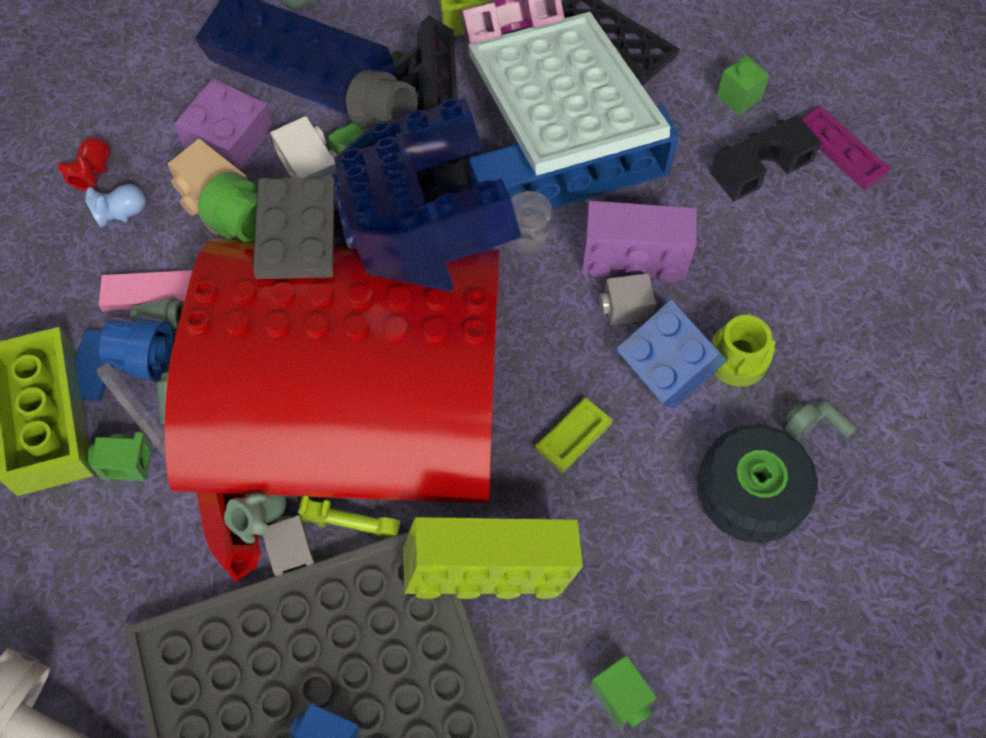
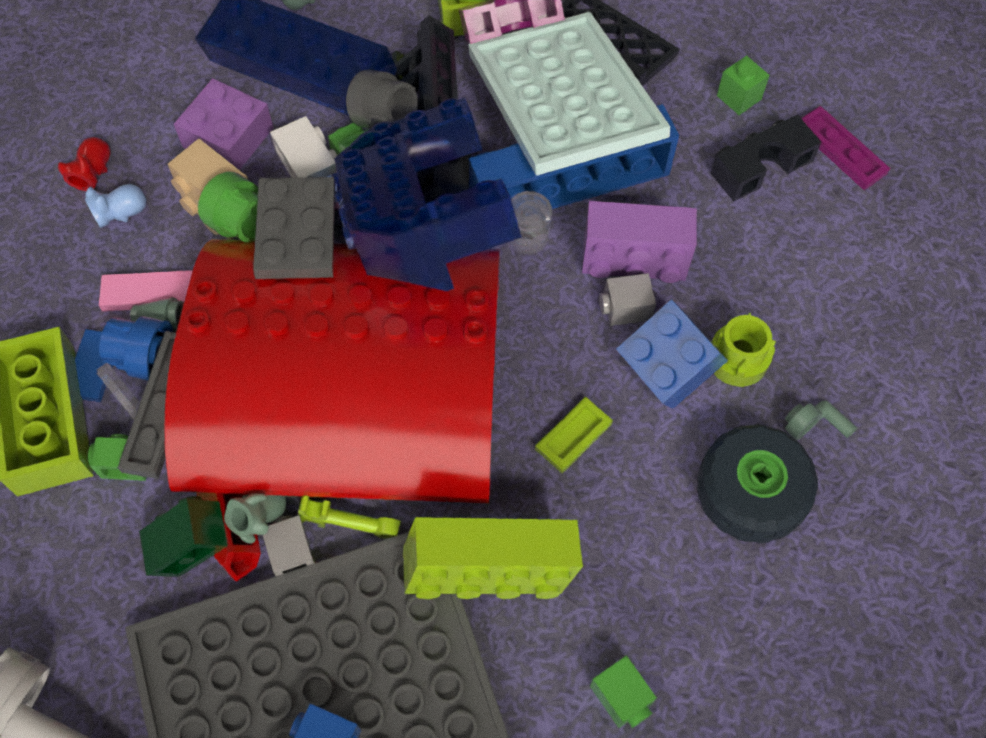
(146, 441): none -> dark grey tile
(183, 537): none -> dark green brick

